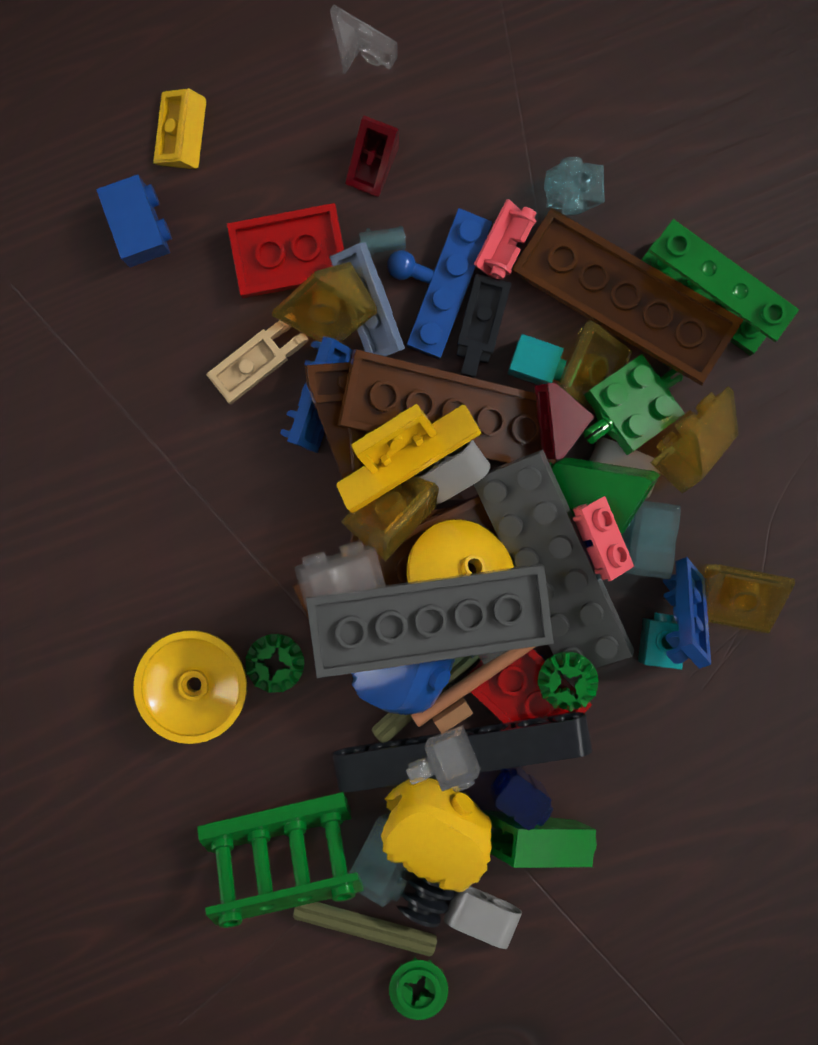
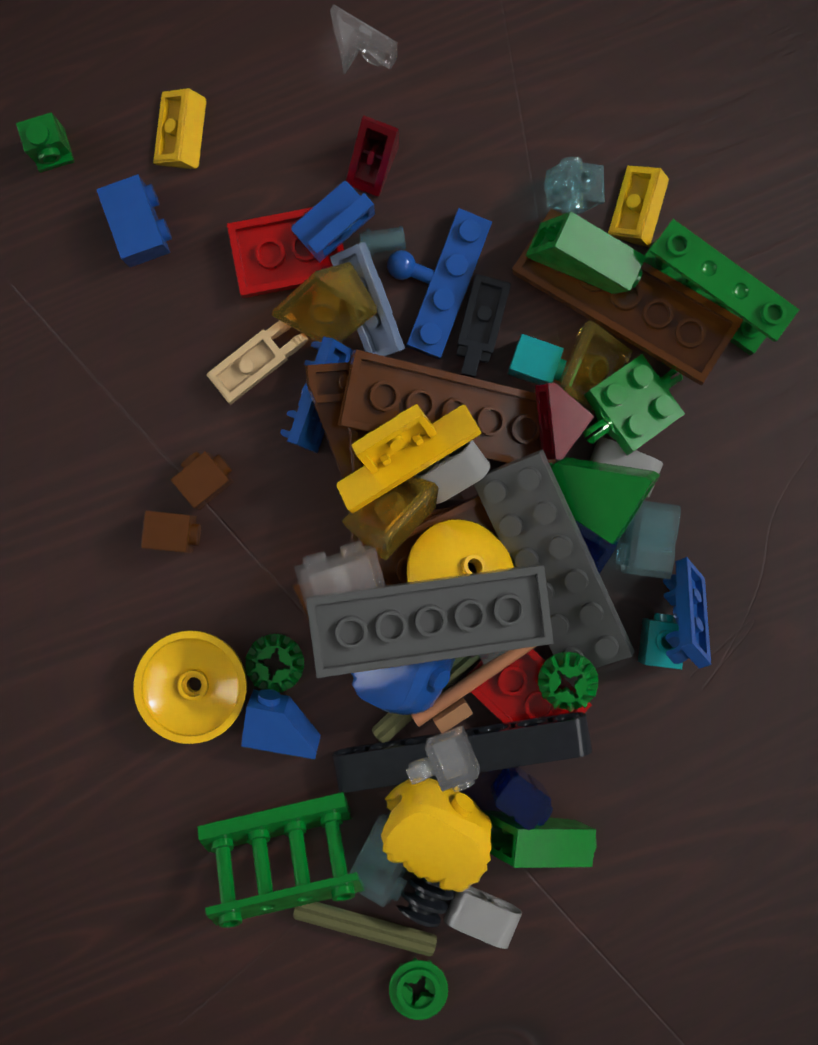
(45, 142): none -> green brick
(170, 532): none -> reddish brown brick
(202, 478): none -> reddish brown brick
(278, 726): none -> blue slope
(333, 220): none -> blue panel
(500, 246): coral hinge -> none
(586, 253): none -> green slope
(608, 550): coral hinge -> none
(639, 205): none -> yellow slope
(699, 440): clear yellow slope -> none
(745, 597): clear yellow slope -> none

